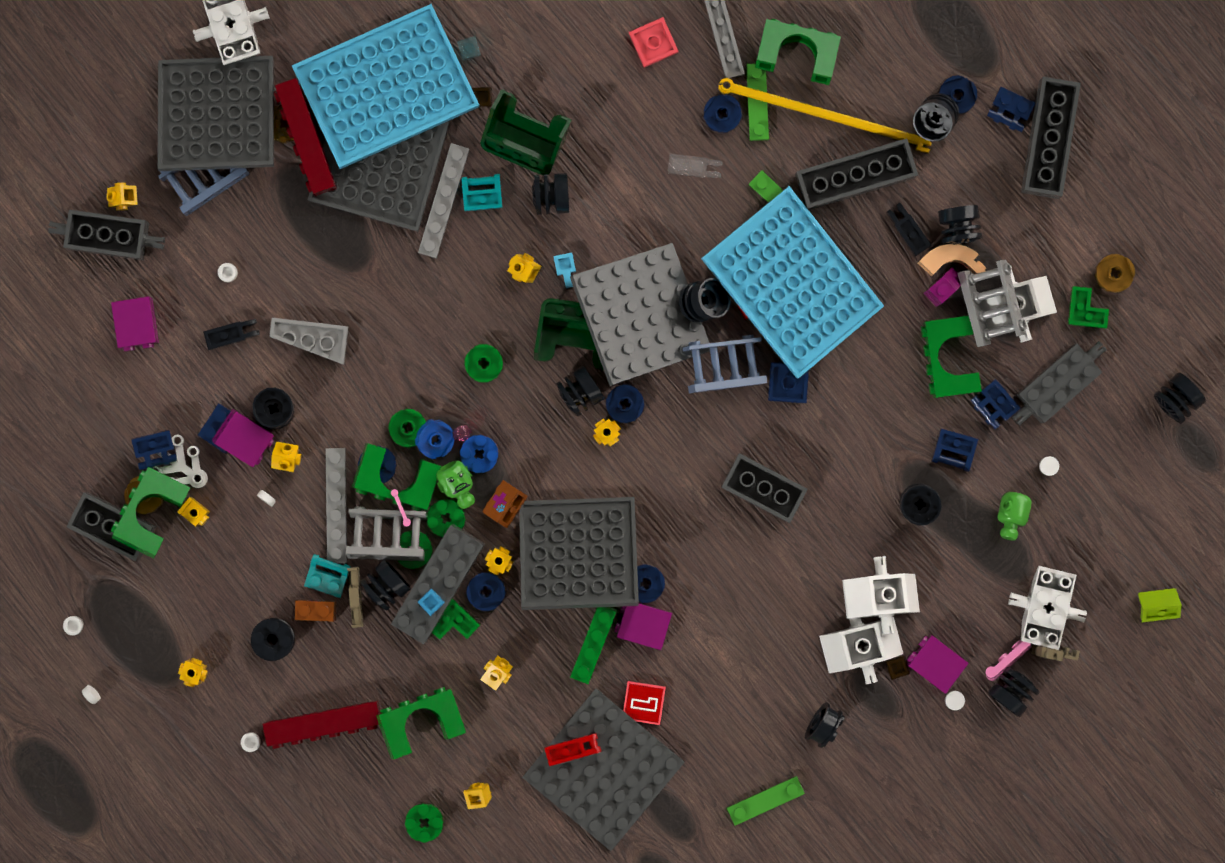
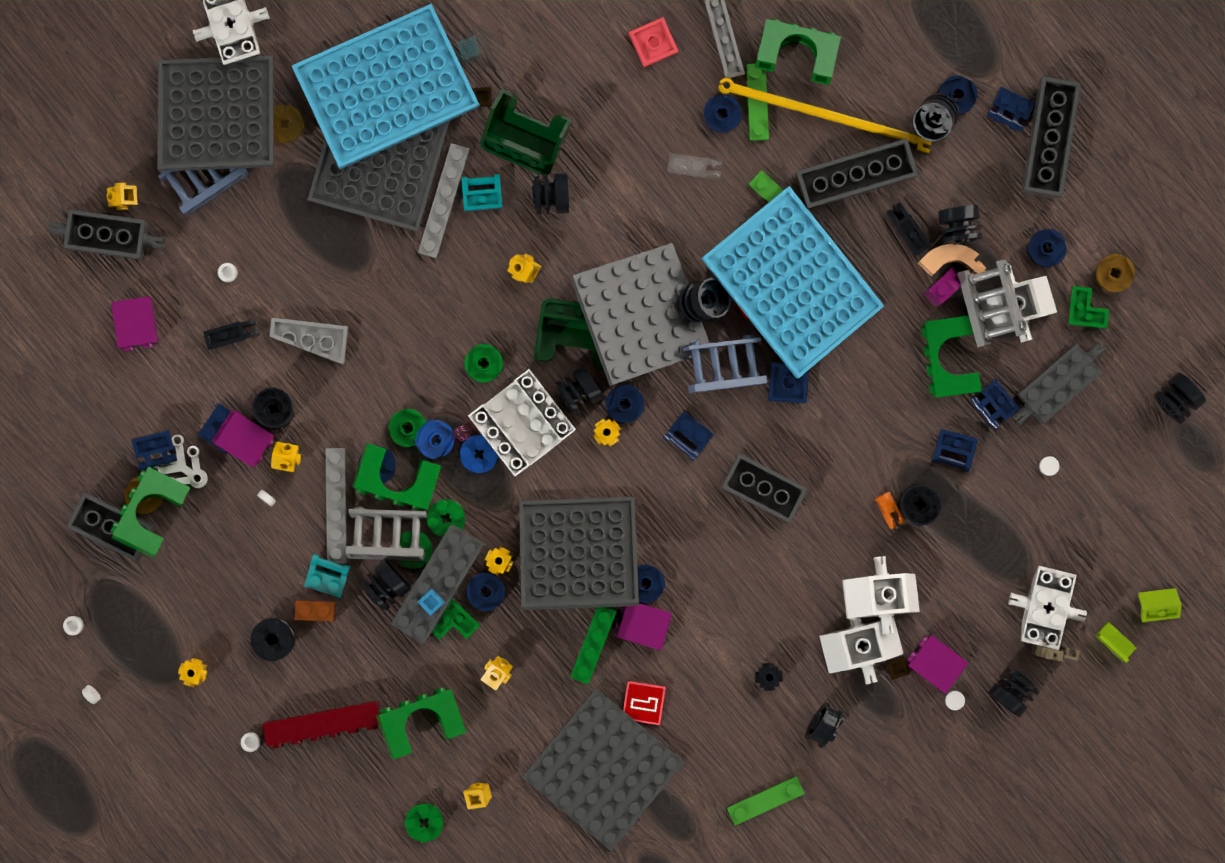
(190, 505): yellow brick -> none
(306, 138): dark red brick -> none
(355, 597): dark tan piece -> none
(406, 522): bright pink hinge -> none
(456, 482): bright green piece -> none
(504, 503): dark orange brick -> none
(522, 423): none -> white slope
(565, 266): medium azure plate -> none
(571, 749): red plate -> none
(693, 431): none -> dark blue plate
(760, 676): none -> black brick
(888, 506): none -> orange hinge
(1007, 660): bright pink plate -> none
(1013, 513): bright green piece -> none
(1057, 246): none -> dark blue plate
(1115, 641): none -> lime panel

